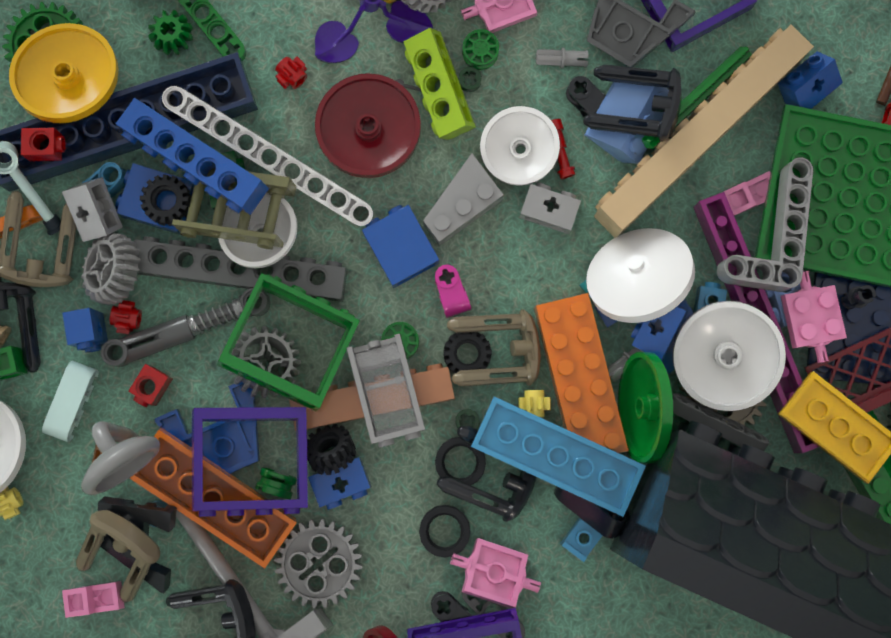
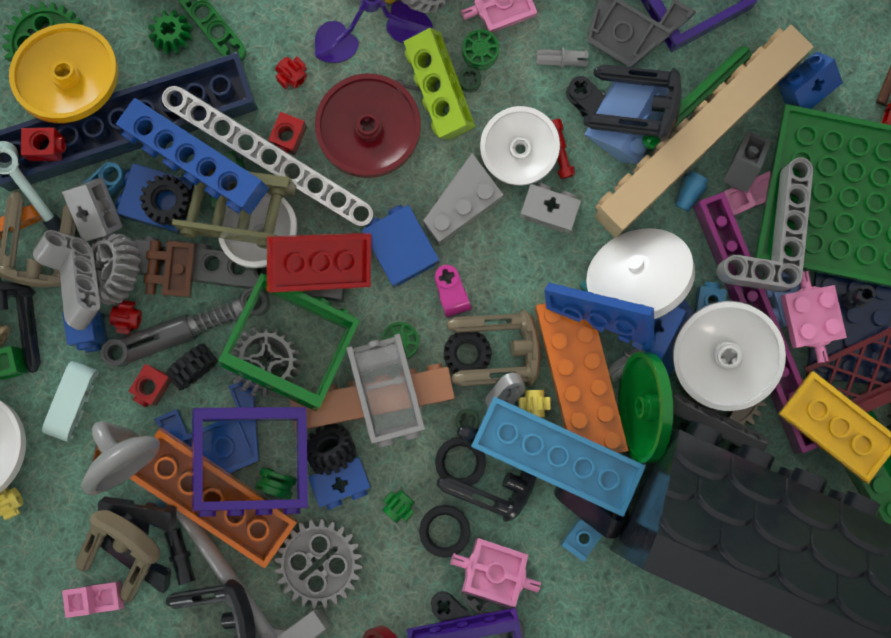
(77, 275): none -> light grey beam
(178, 268): none -> reddish brown plate
(179, 556): none -> black pin
(191, 366): none -> black tyre
(288, 123): none -> red brick
(318, 262): none -> red tile
(398, 506): none -> green gear
(508, 389): none -> light grey beam
(602, 312): none -> blue wing
(691, 190): none -> dark azure cone
(747, 161): none -> dark grey brick

